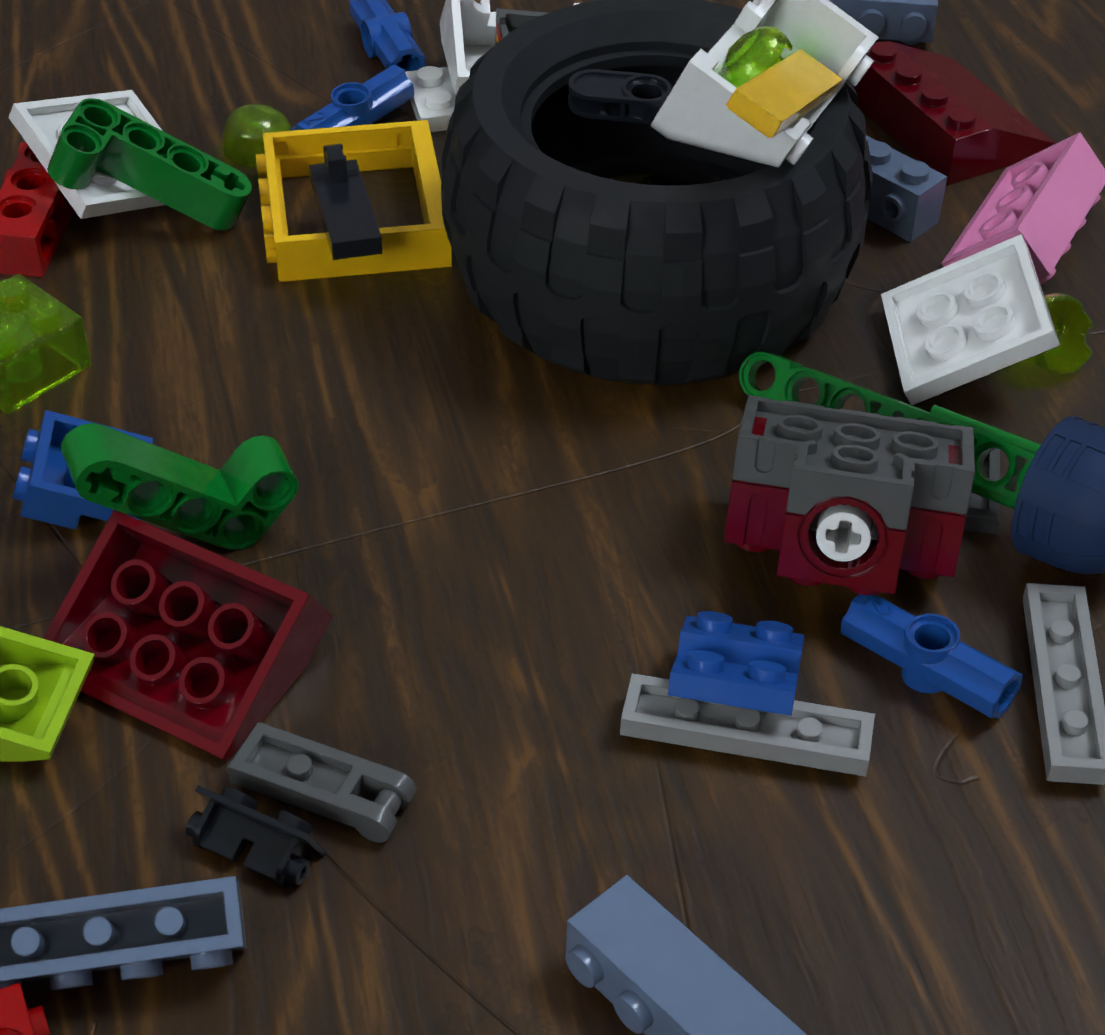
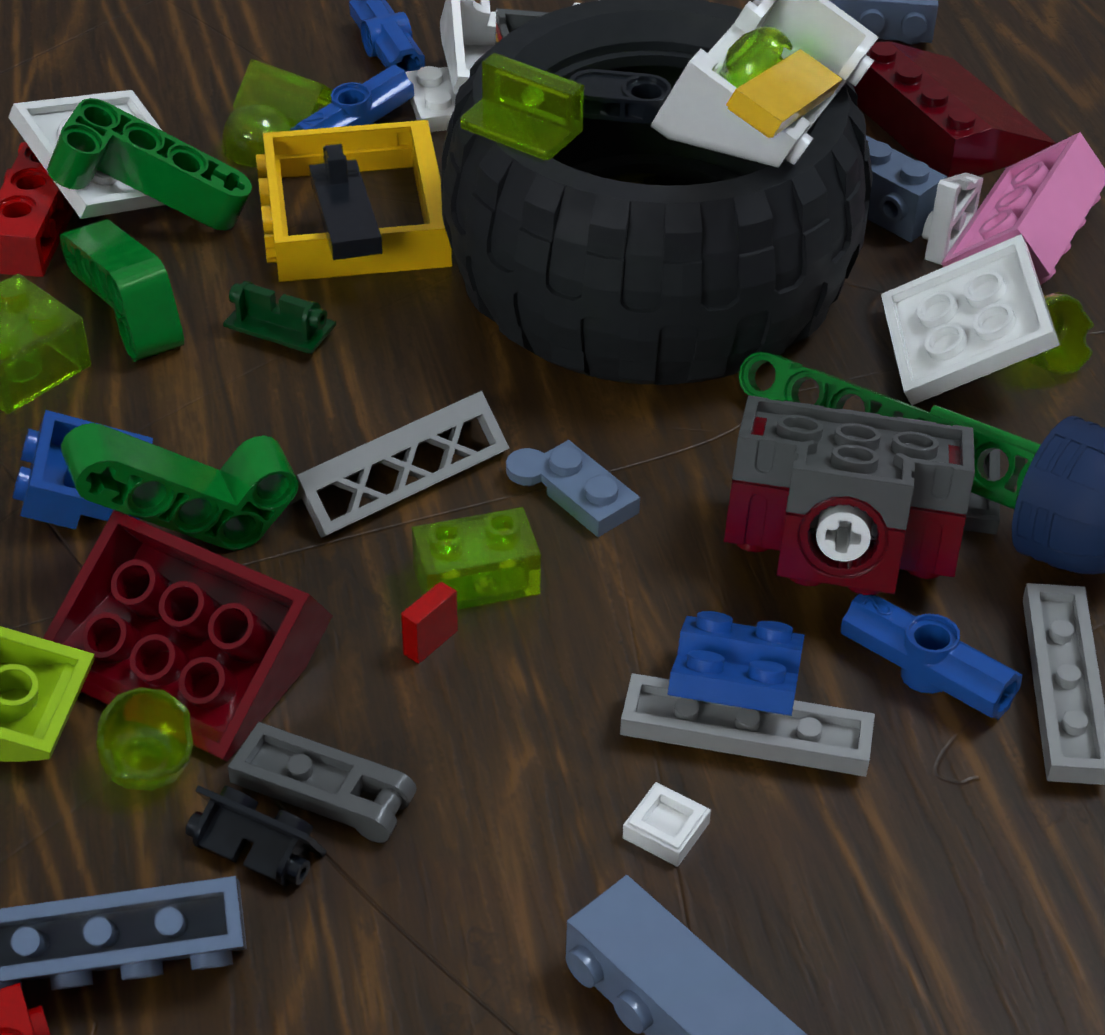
(130, 282): none -> green beam
(144, 739): none -> clear neon green hair
(282, 90): none -> clear neon green panel
(289, 323): none -> dark green hinge
(392, 444): none -> light grey fence
(429, 622): none -> red tile
(479, 556): none -> clear neon green brick
(526, 108): none -> clear neon green panel
(576, 485): none -> sand blue hinge
(666, 824): none -> white tile
(953, 209): none -> white wing

